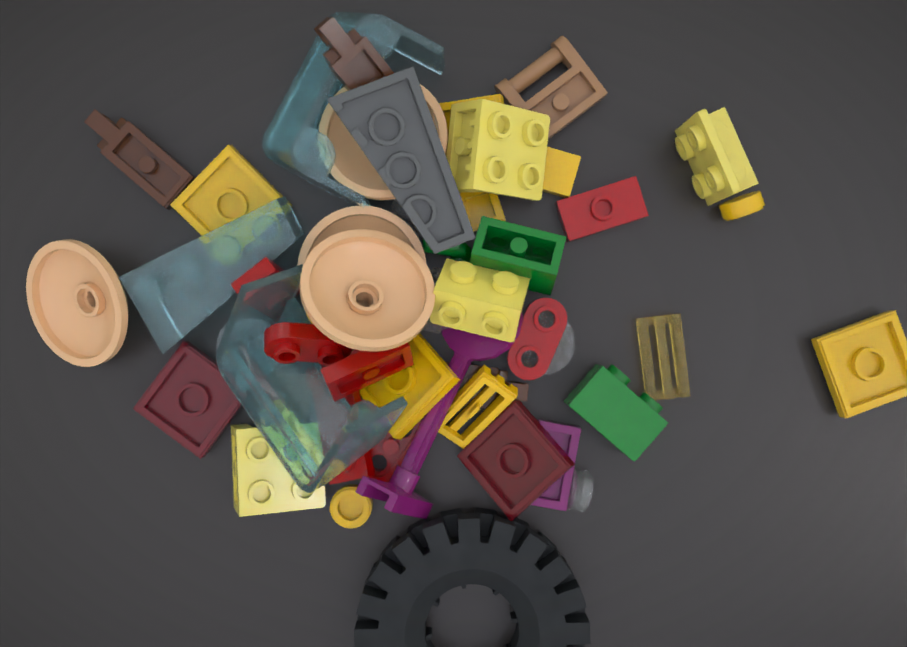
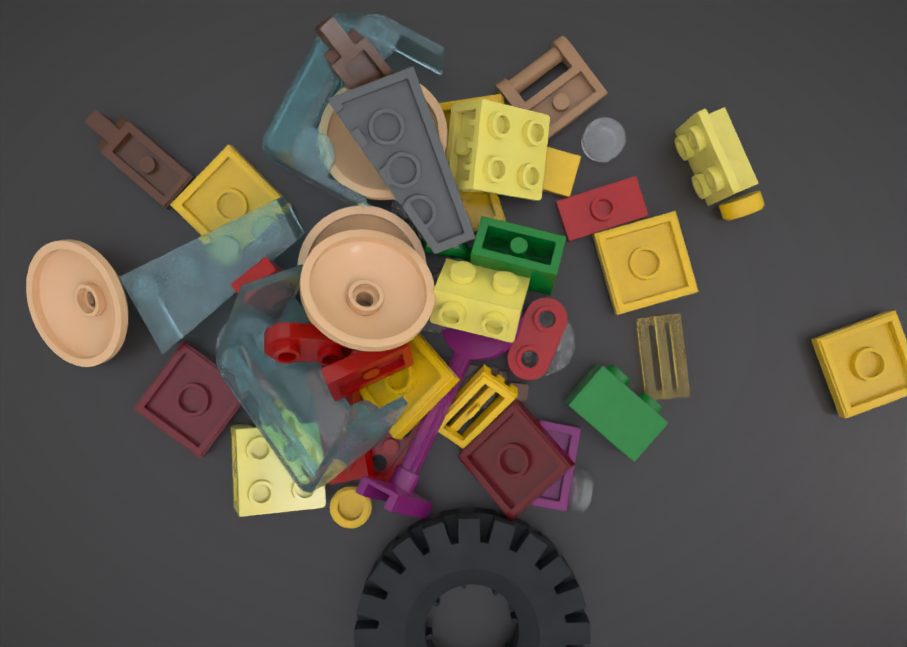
(603, 139): none -> clear tile
(645, 263): none -> yellow plate

